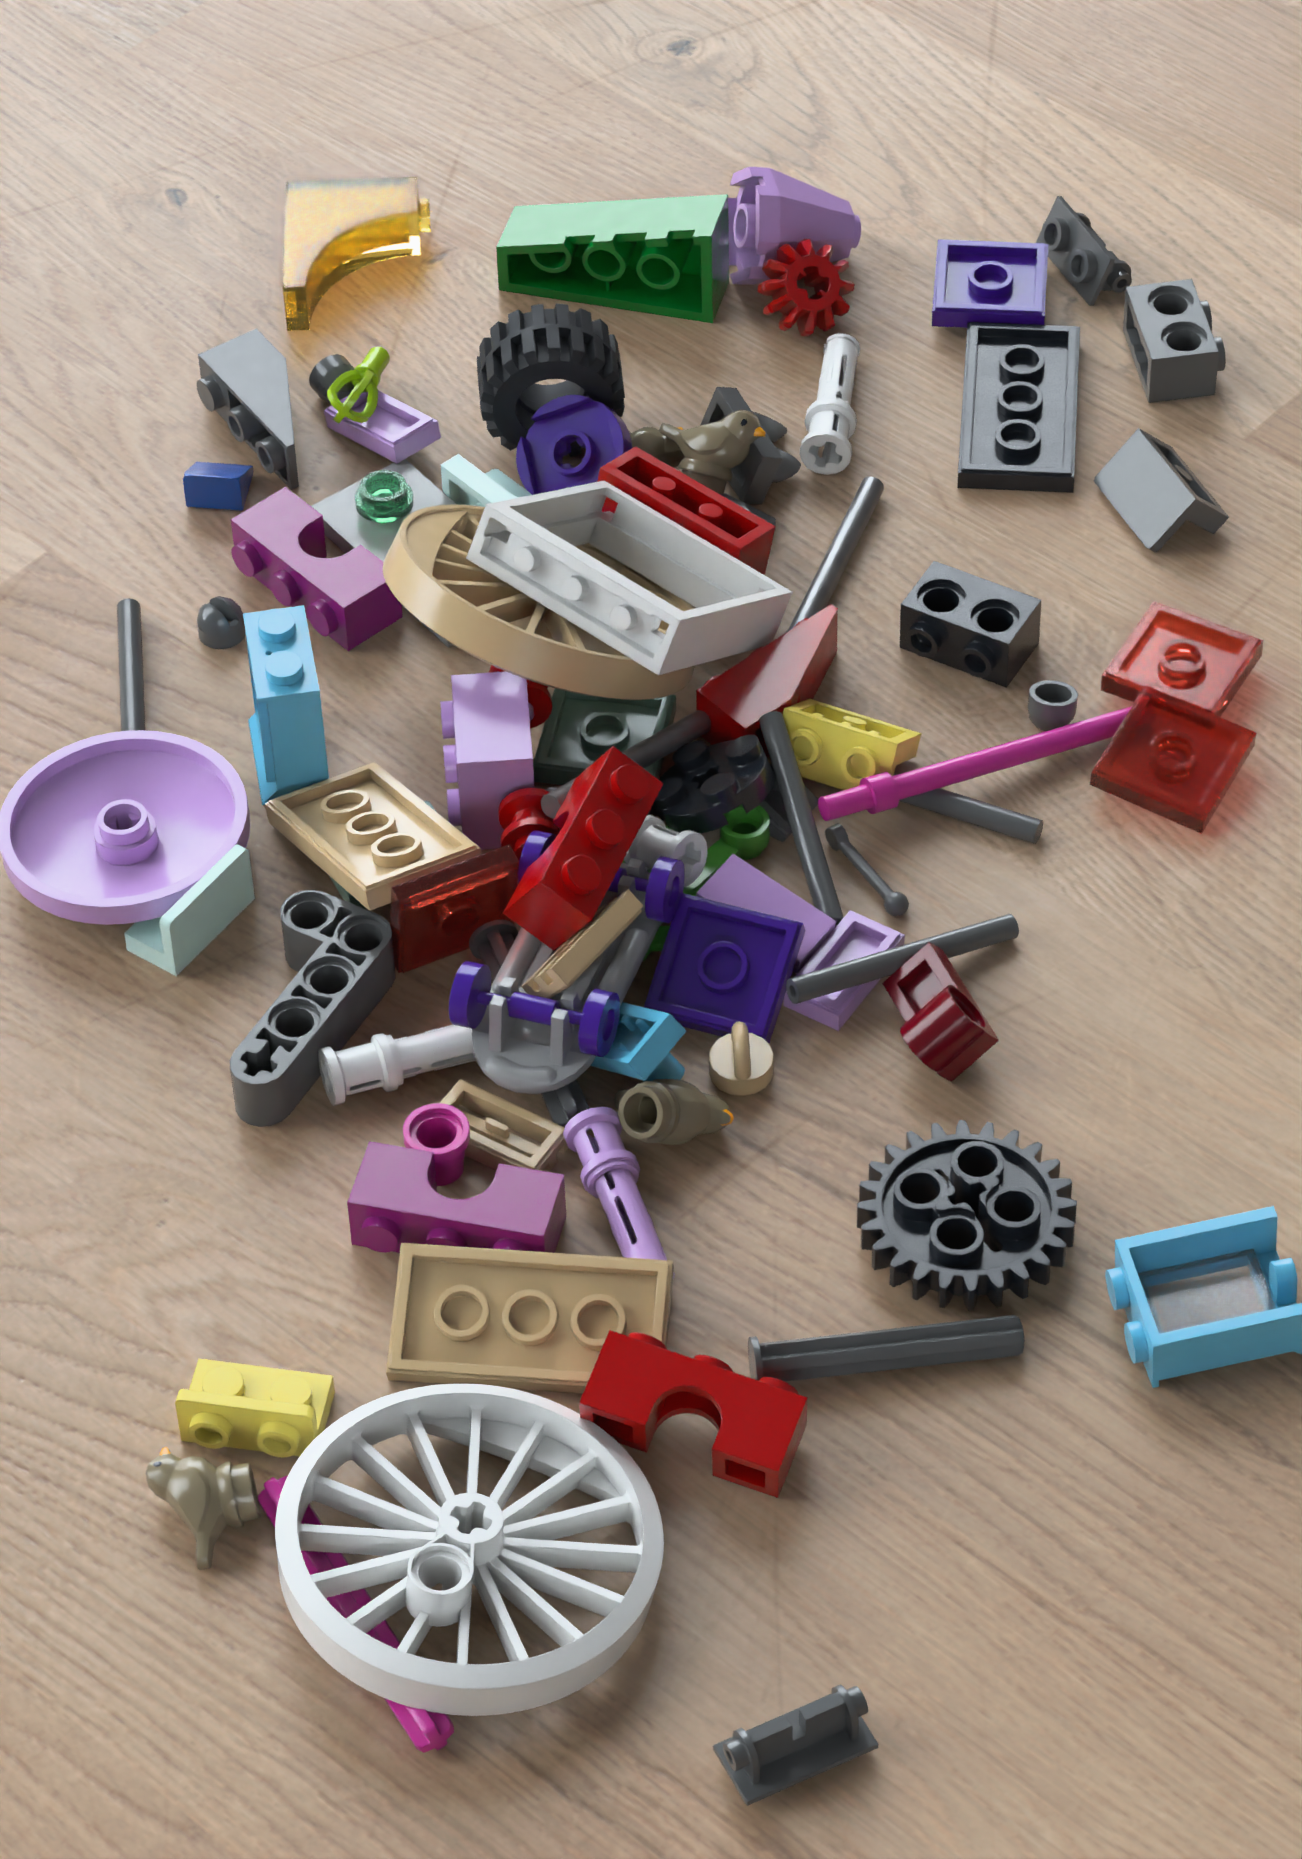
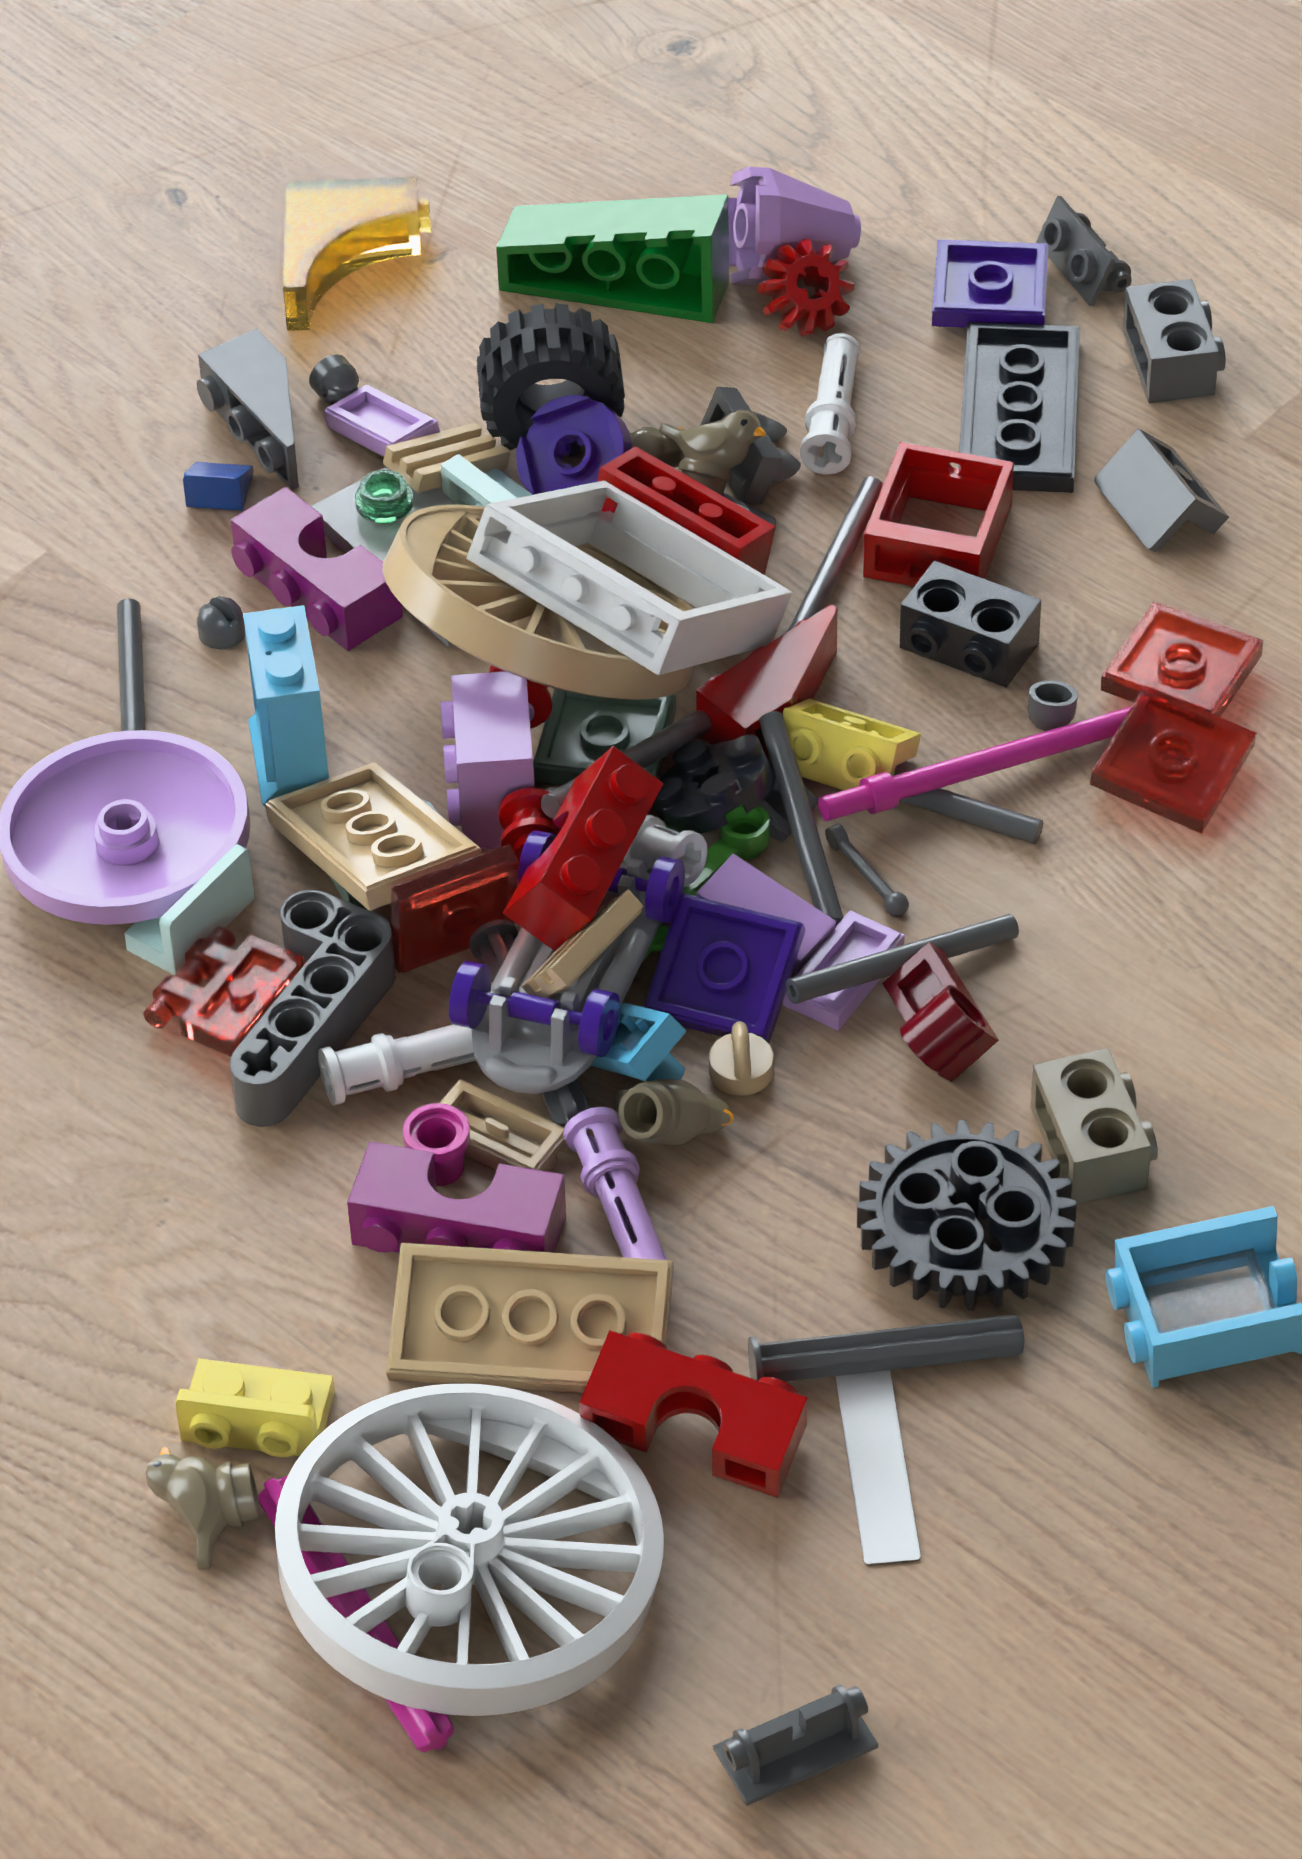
(236, 997): none -> clear red plate
(365, 379): lime piece -> none
(421, 458): none -> tan tile
(877, 1468): none -> white sticker
(904, 551): none -> red window
(1093, 1125): none -> dark tan brick

